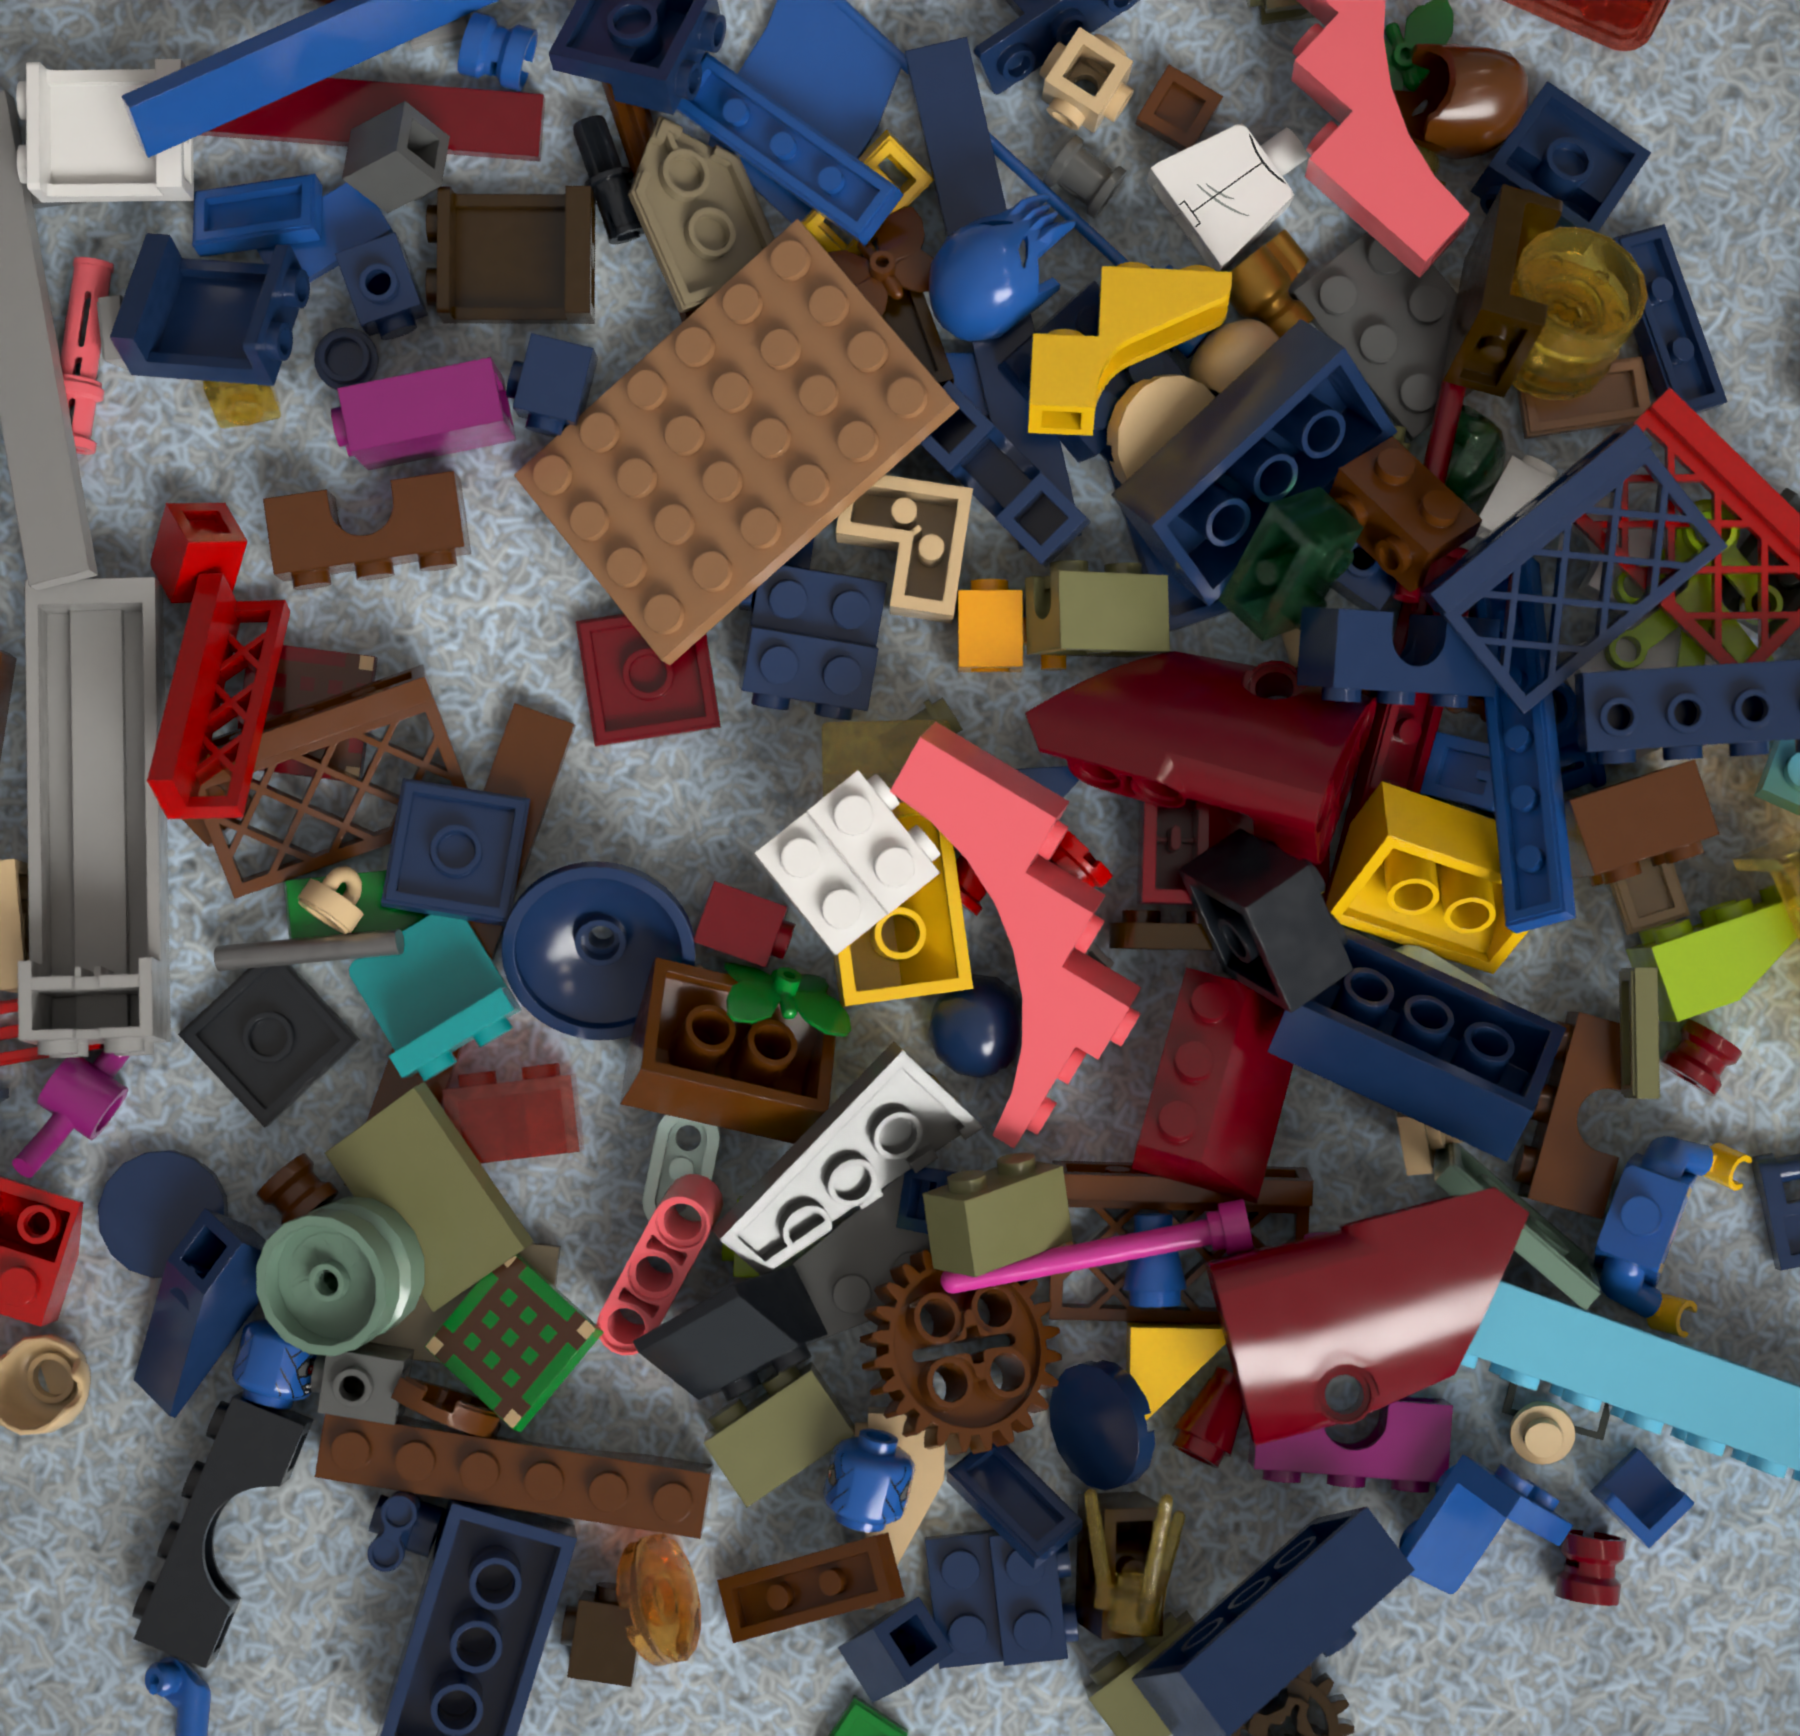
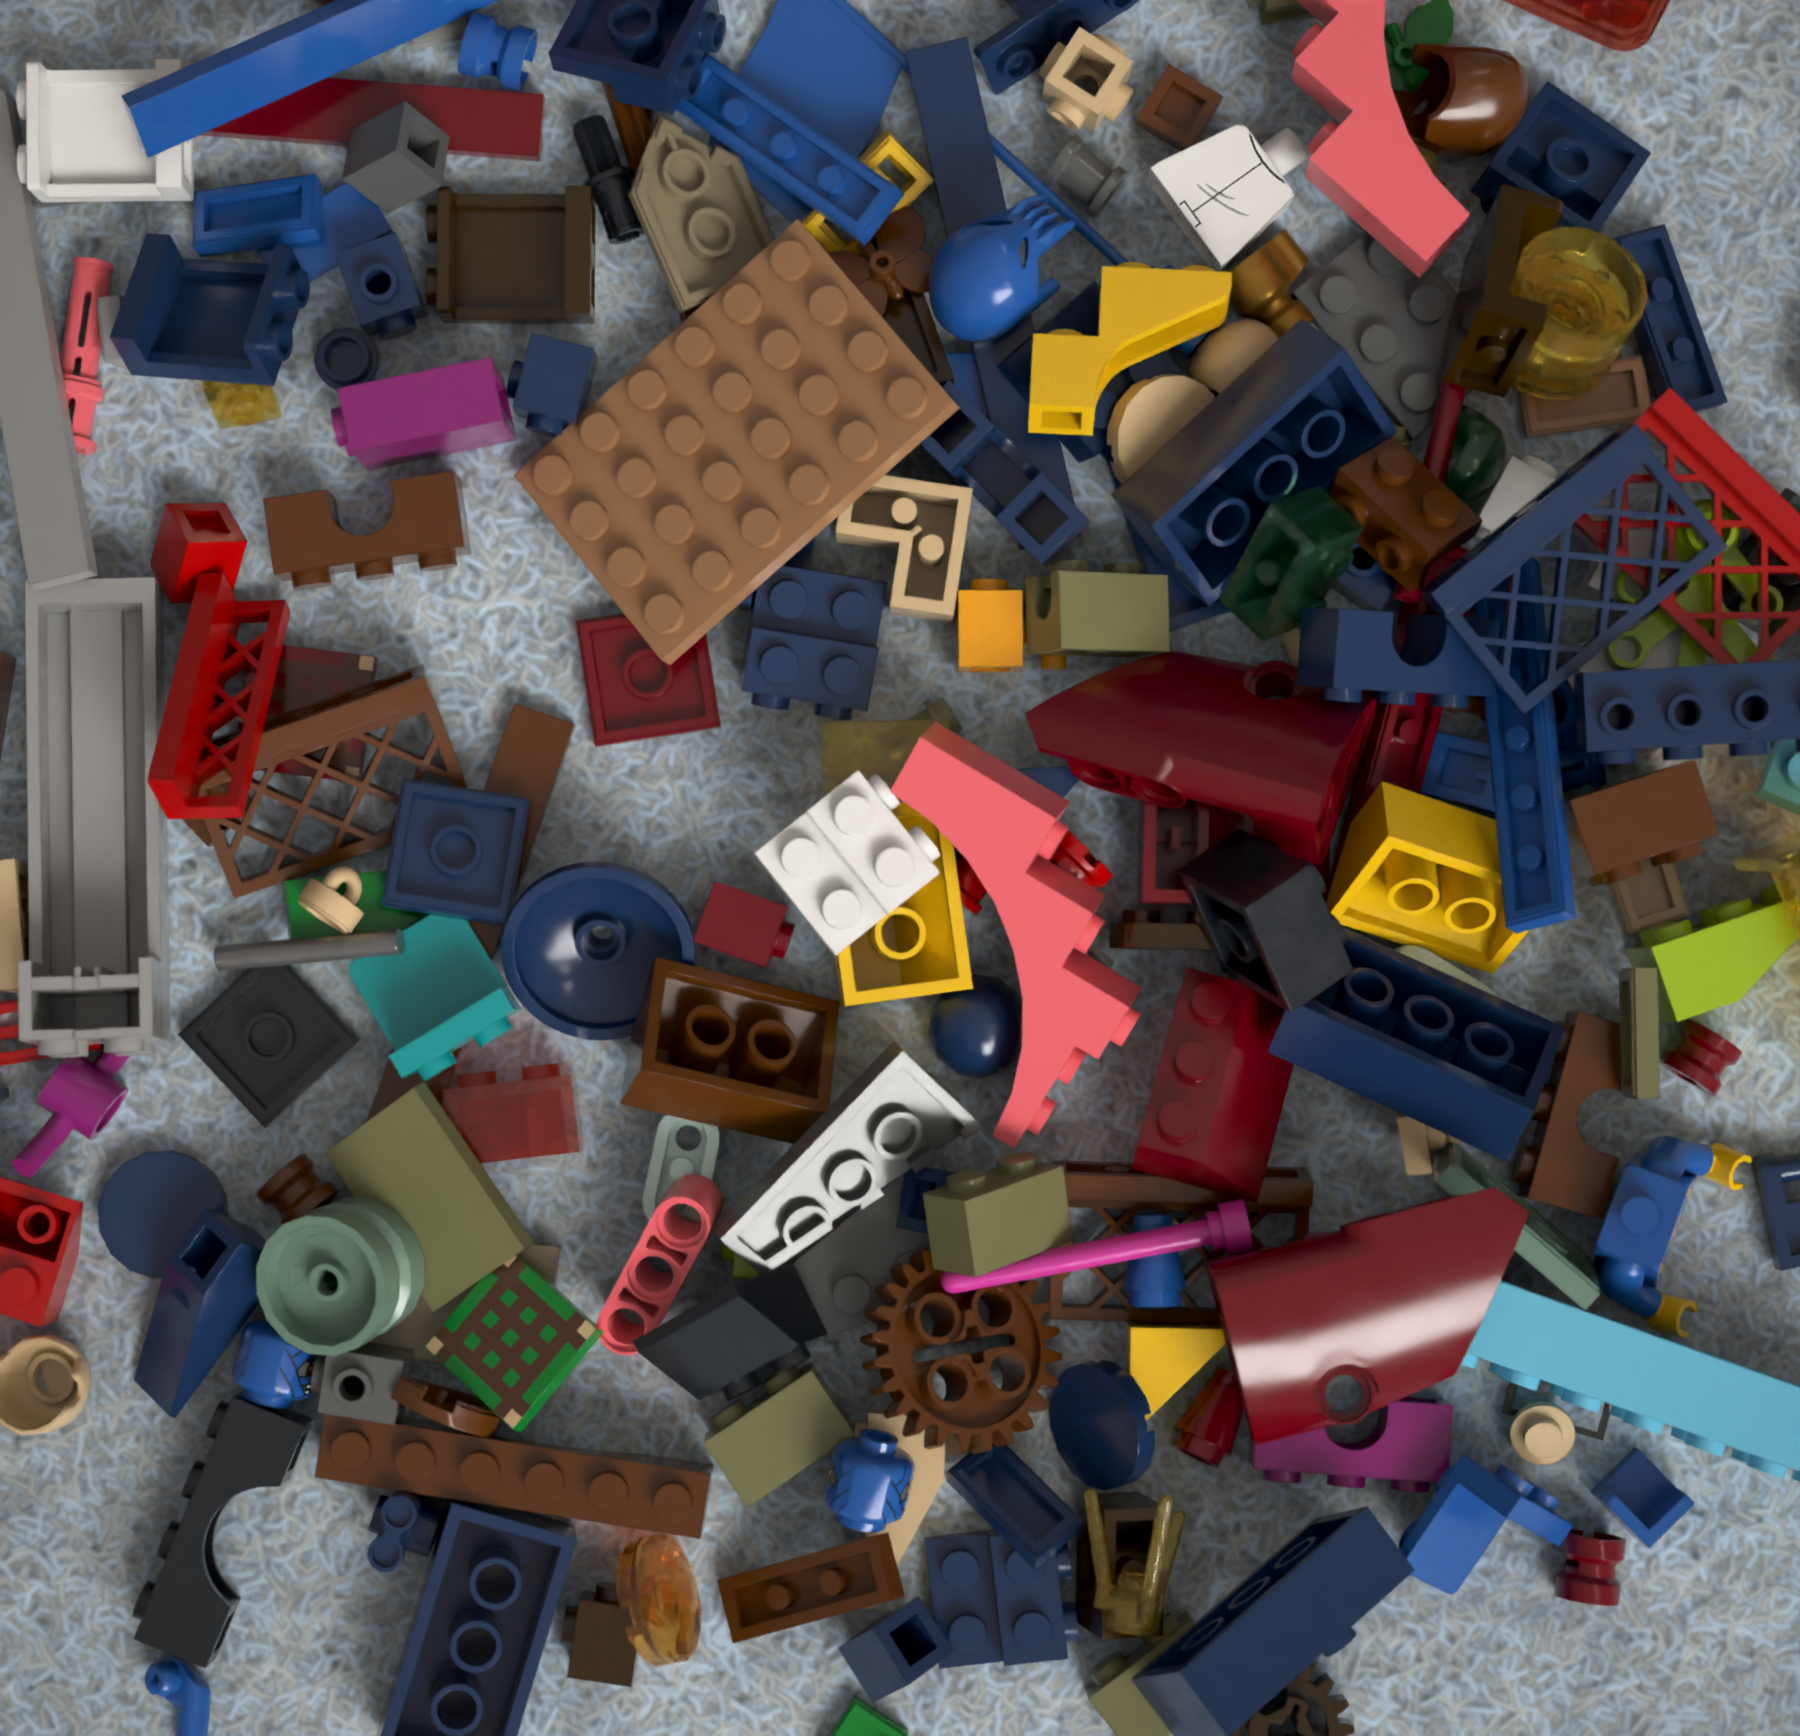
(760, 993): green piece -> none

